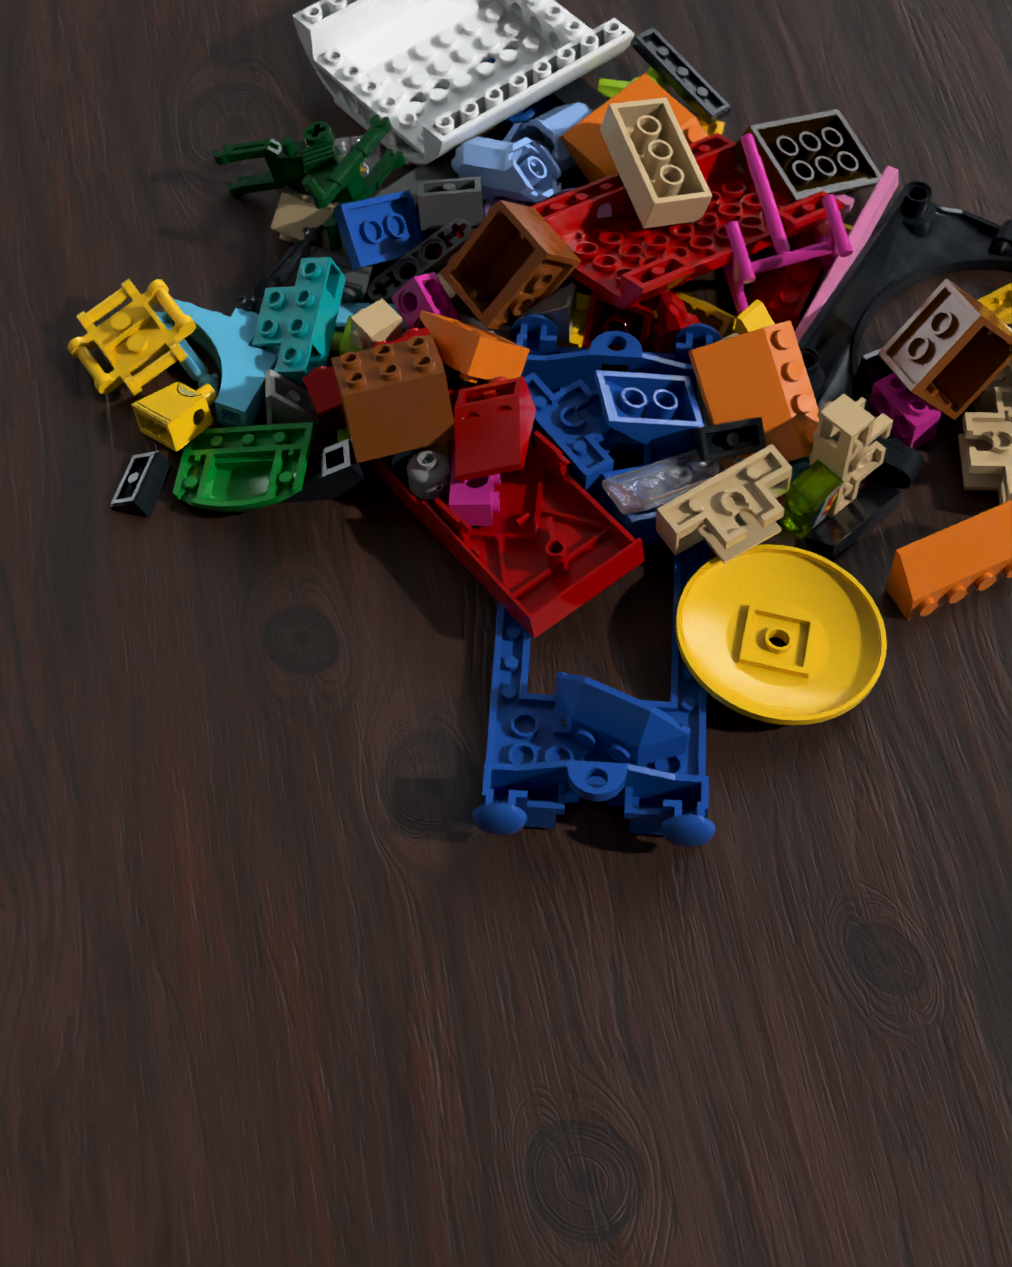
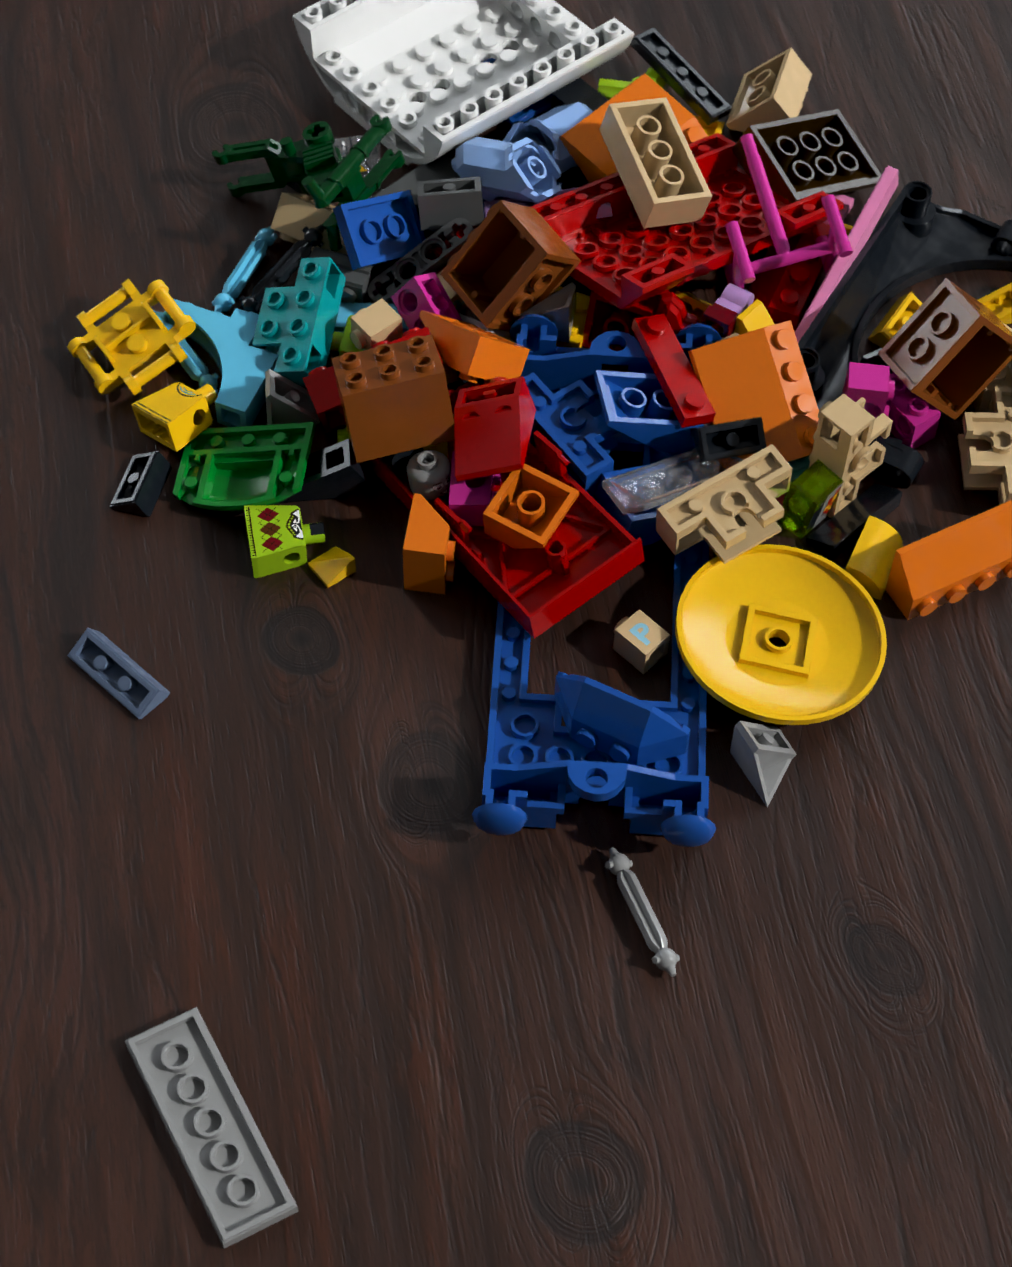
(117, 673): none -> sand blue slope
(211, 1127): none -> light grey tile
(244, 270): none -> medium azure wheel
(279, 537): none -> lime torso
(333, 566): none -> yellow slope
(427, 549): none -> orange slope
(528, 508): none -> orange slope
(640, 641): none -> tan brick
(642, 912): none -> light grey wheel
(673, 370): none -> red plate
(727, 308): none -> leg
(762, 756): none -> light grey slope
(770, 92): none -> tan slope
(872, 384): none -> dark pink brick
(874, 556): none -> yellow brick
(895, 319): none -> yellow slope

